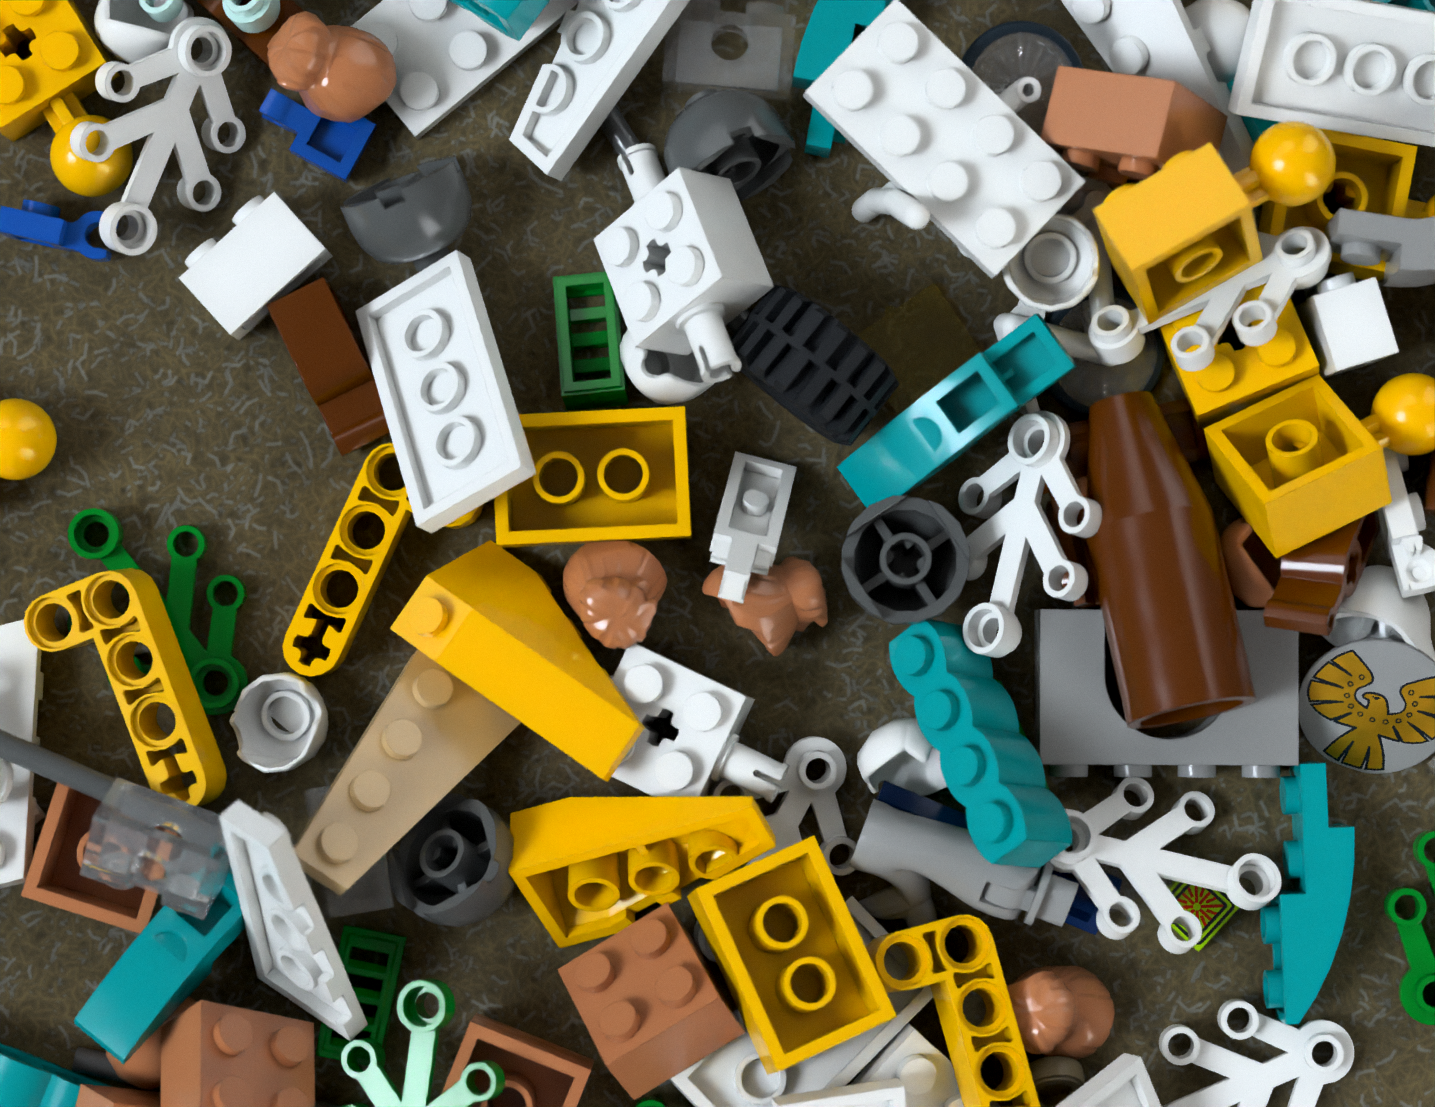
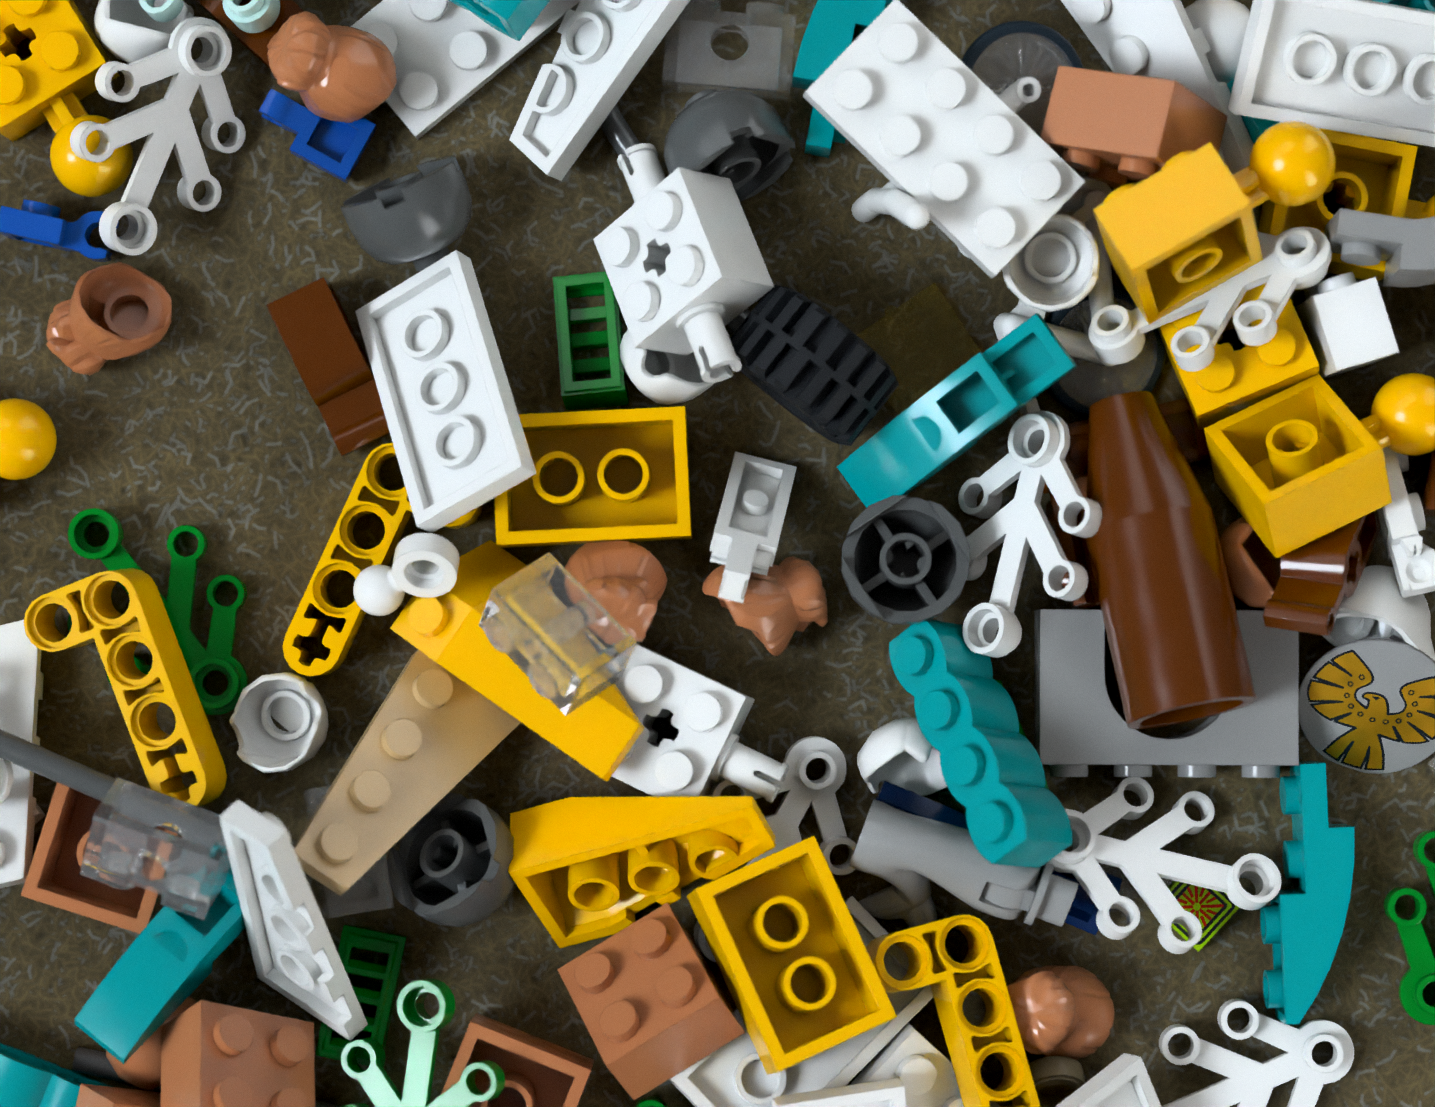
(109, 317): none -> nougat hair
(253, 264): white brick -> none
(421, 567): none -> white plate
(556, 633): none -> clear brick

